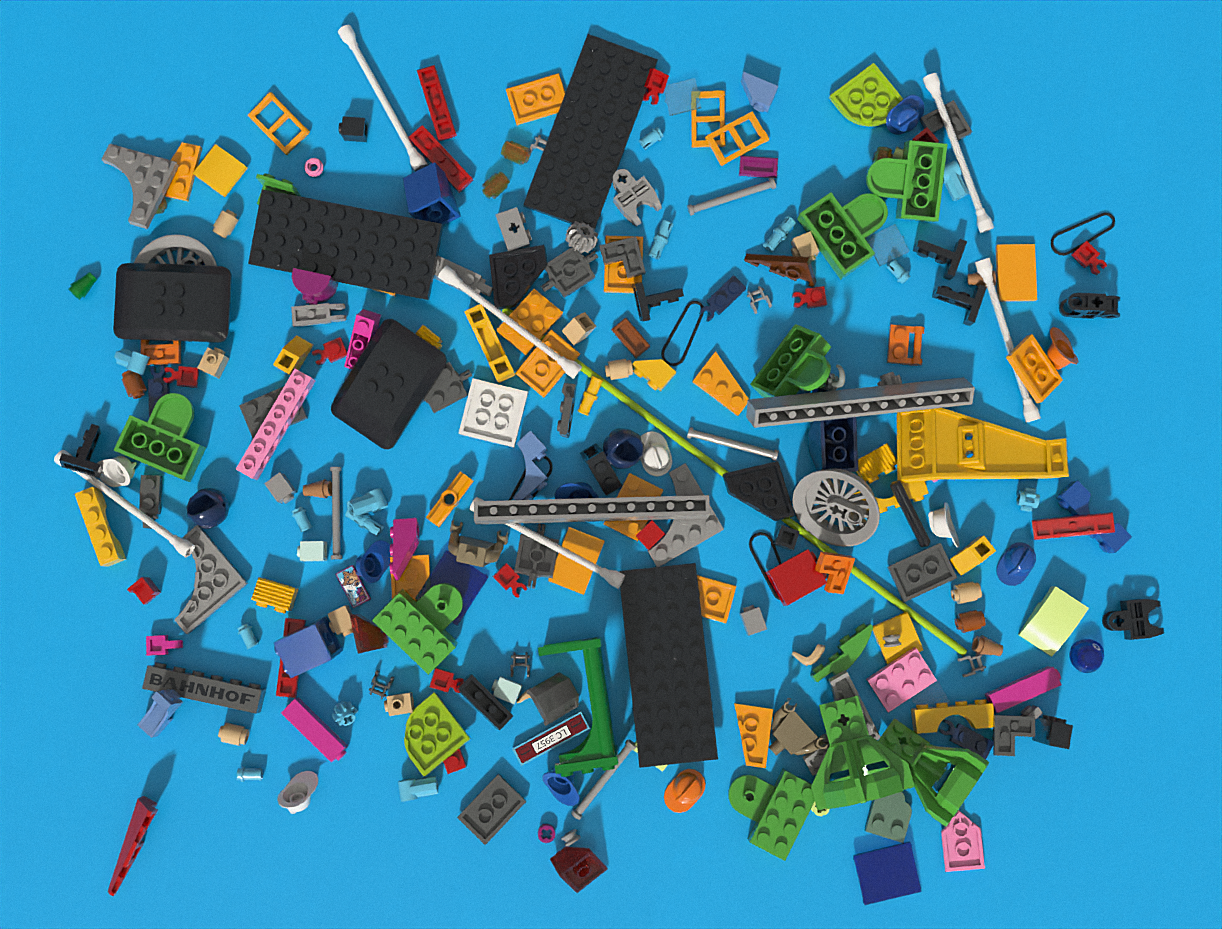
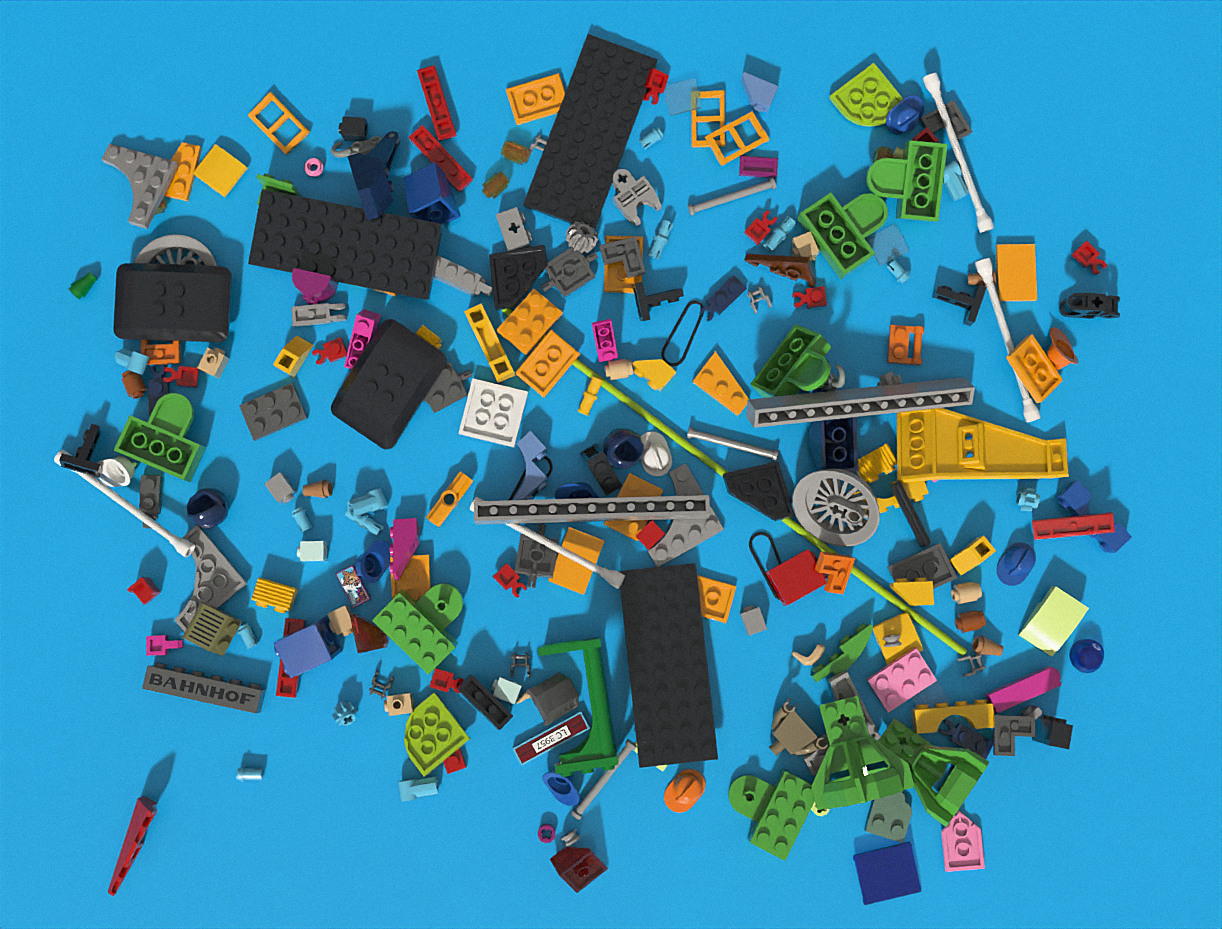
(94, 514): yellow arch -> none
(160, 713): medium blue arch -> none
(212, 628): none -> olive slope
(225, 223): tan brick -> none
(233, 734): tan brick -> none
(275, 424): bright pink brick -> none
(298, 792): white piece -> none
(315, 730): dark pink brick -> none
(336, 512): light grey bar -> none
(348, 36): white hose -> none
(372, 170): none -> dark blue slope
(449, 276): white hose -> none
(459, 574): clear blue piece -> none
(472, 550): dark tan torso -> none
(491, 809): dark grey plate -> none
(567, 409): dark grey hinge -> none
(579, 328): tan brick -> none
(604, 340): none -> dark pink slope
(630, 338): dark orange tile -> none
(755, 733): light orange wing -> none
(759, 229): none -> red plate
(786, 537): black brick -> none
(915, 592): none -> yellow slope
(942, 255): black bracket -> none
(942, 525): white piece -> none
(1077, 225): black piece -> none
(1133, 619): black piece -> none

